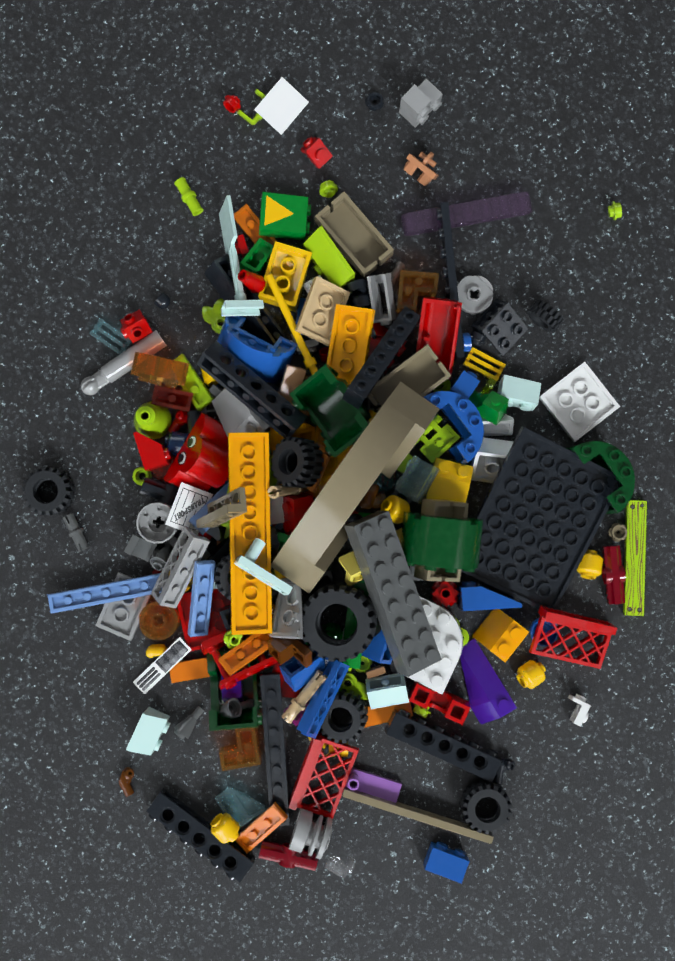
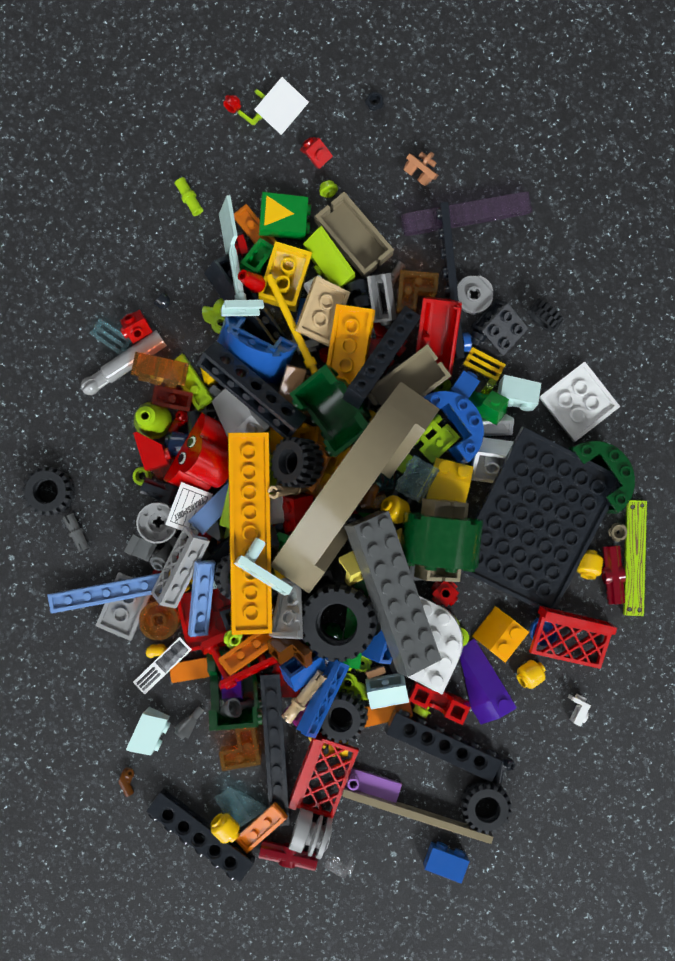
(222, 511): dark tan fence -> none
(420, 102): light grey brick -> none
(474, 597): blue slope -> none
(615, 210): lime plate -> none

